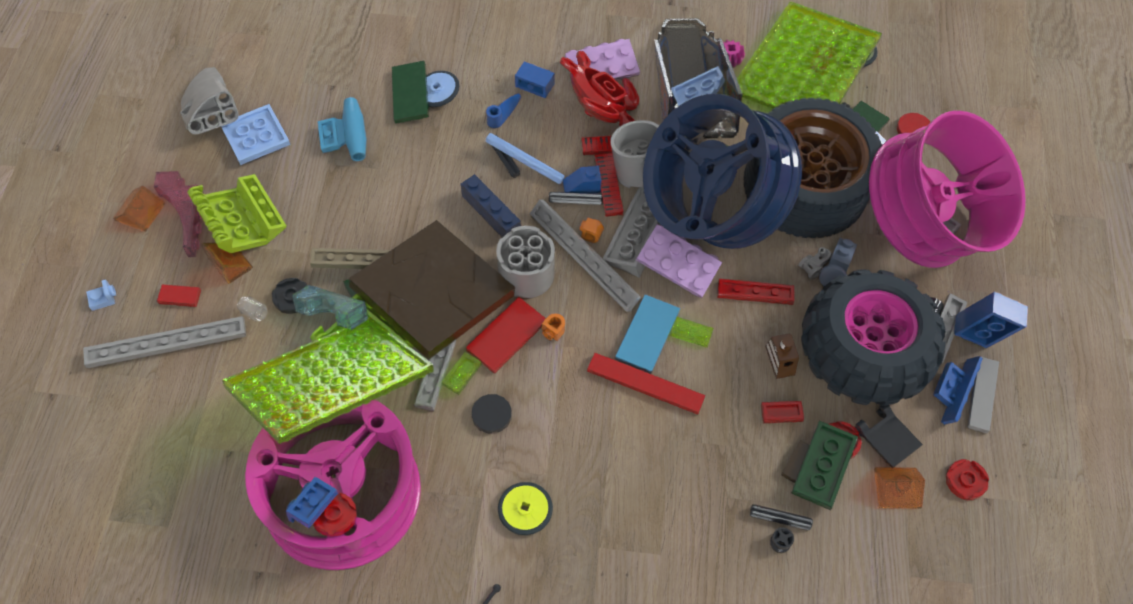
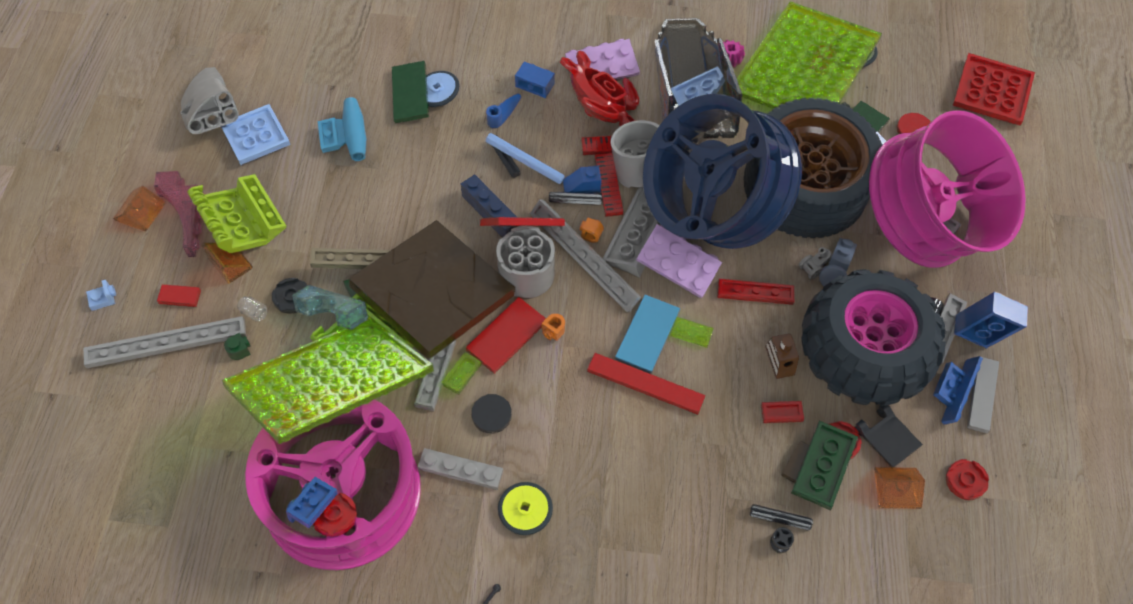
(237, 347): none -> dark green plate
(460, 468): none -> light grey plate
(511, 221): none -> red tile
(994, 89): none -> red plate

